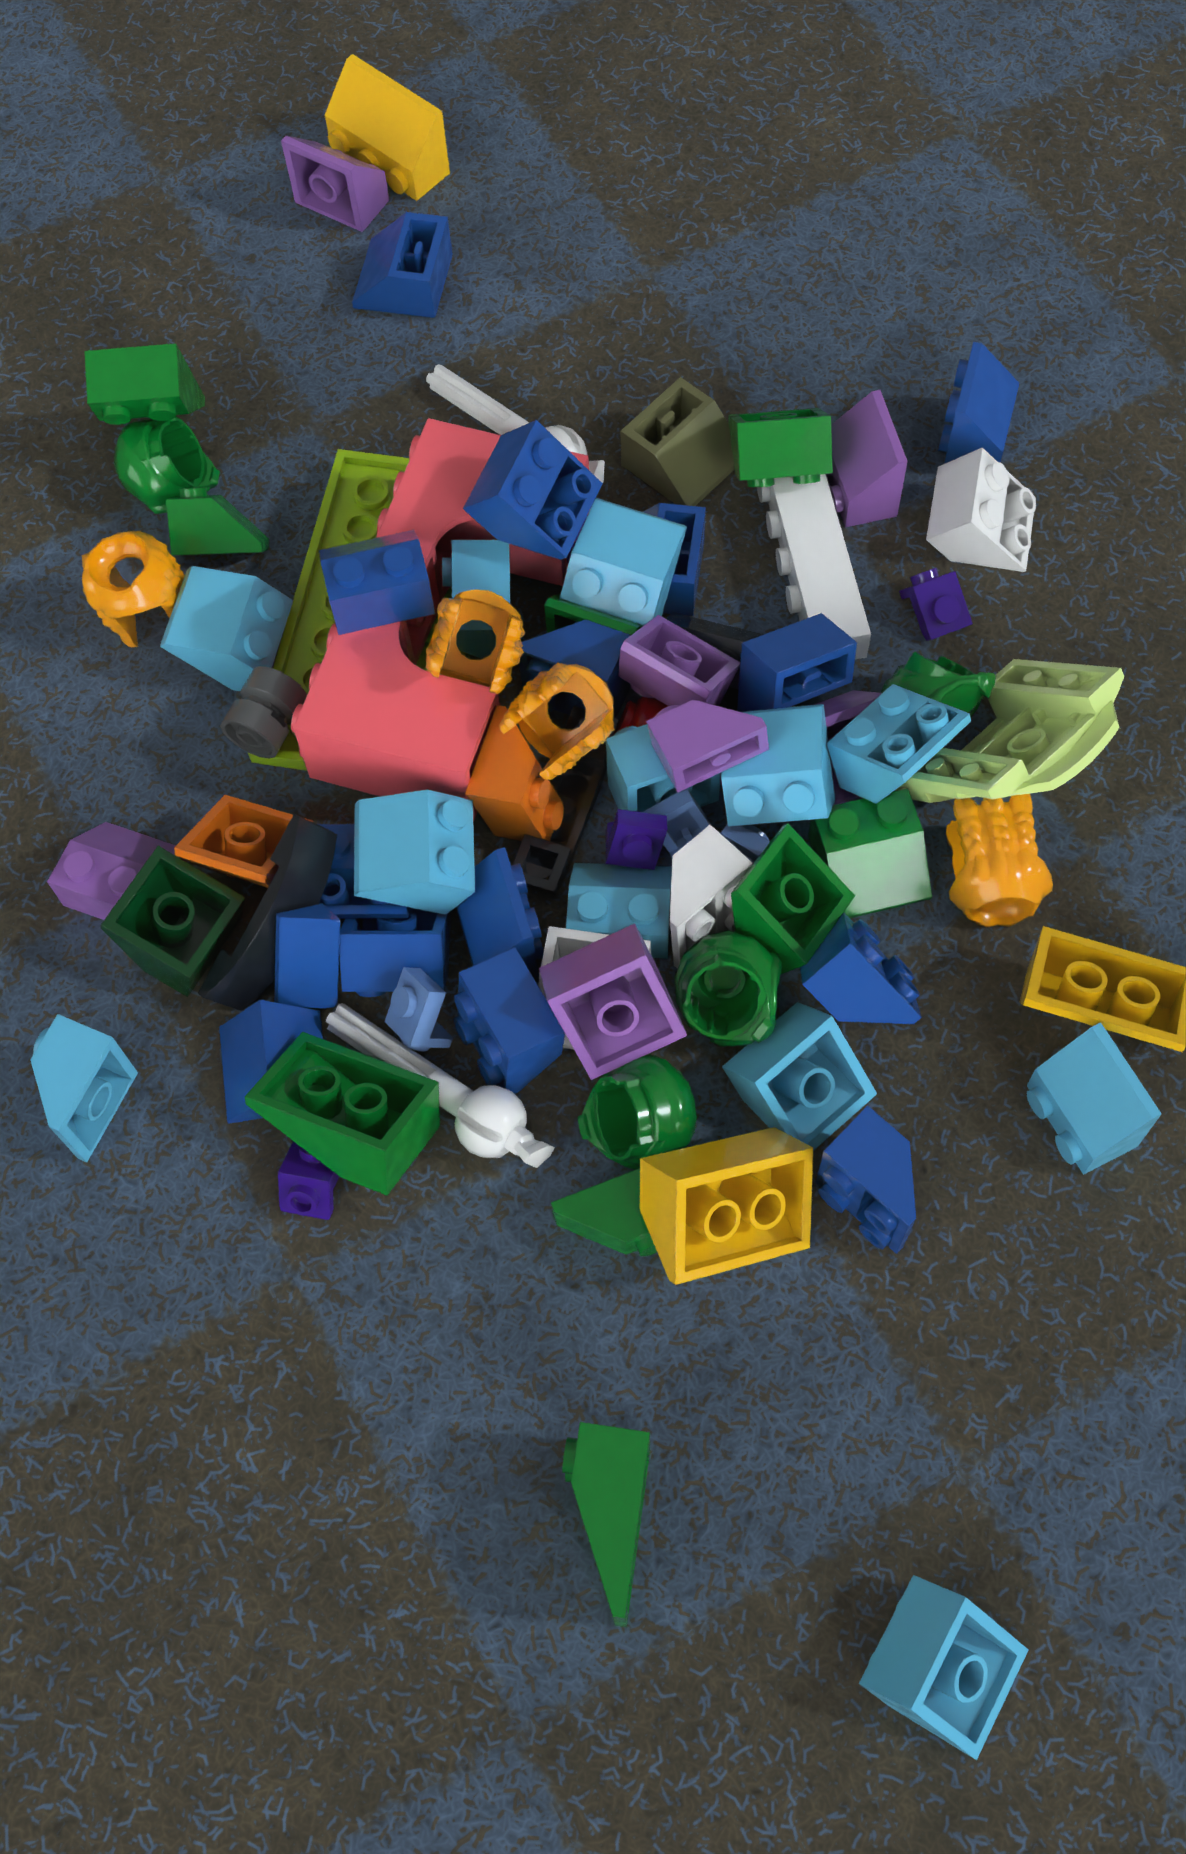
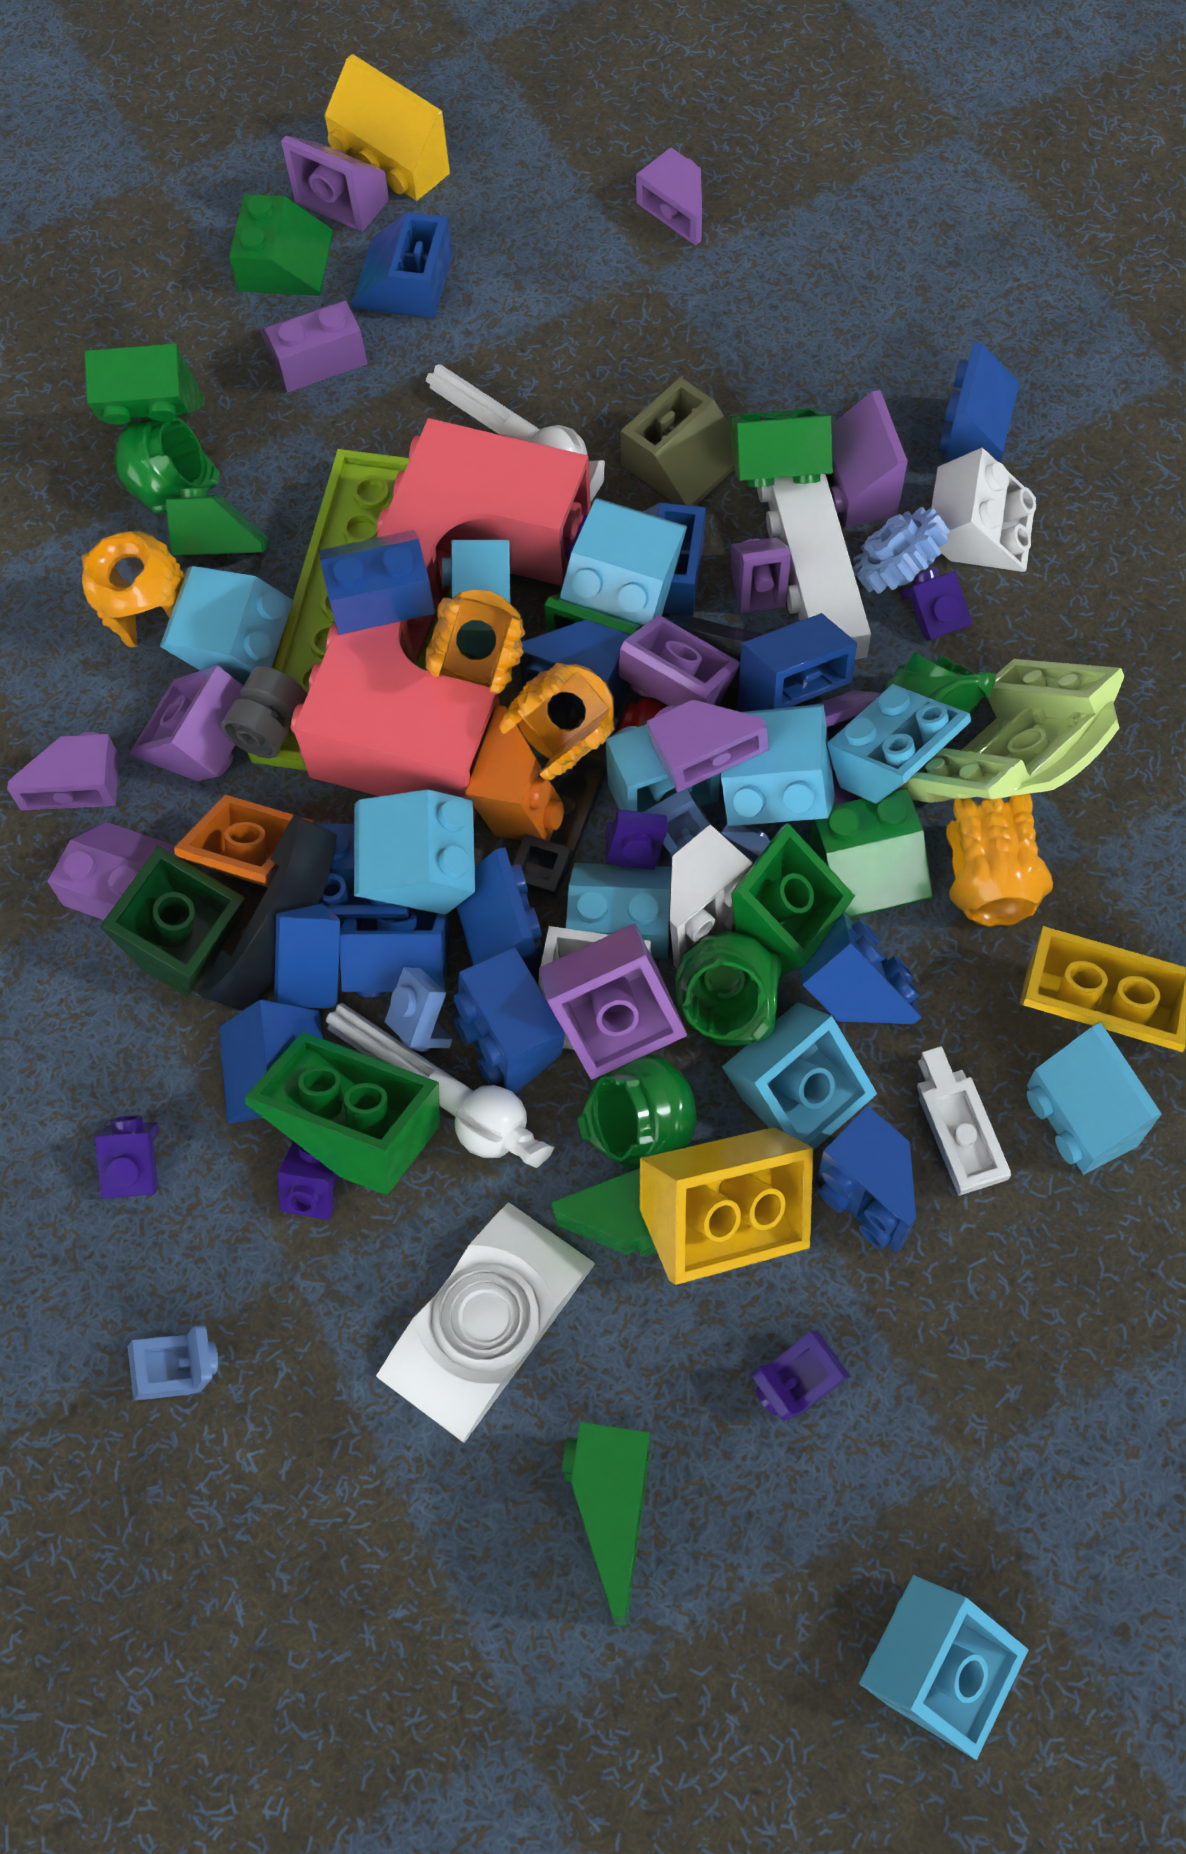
(69, 775): none -> medium lavender slope
(80, 1082): medium azure slope -> none
(127, 1157): none -> dark purple bracket
(172, 1364): none -> medium blue bracket
(186, 726): none -> medium lavender slope
(279, 247): none -> green slope
(315, 345): none -> medium lavender slope
(484, 1320): none -> white slope
(533, 492): blue slope -> none
(673, 193): none -> medium lavender slope
(760, 574): none -> medium lavender slope
(799, 1377): none -> dark purple bracket
(900, 550): none -> light blue gear
(960, 1125): none -> white hinge

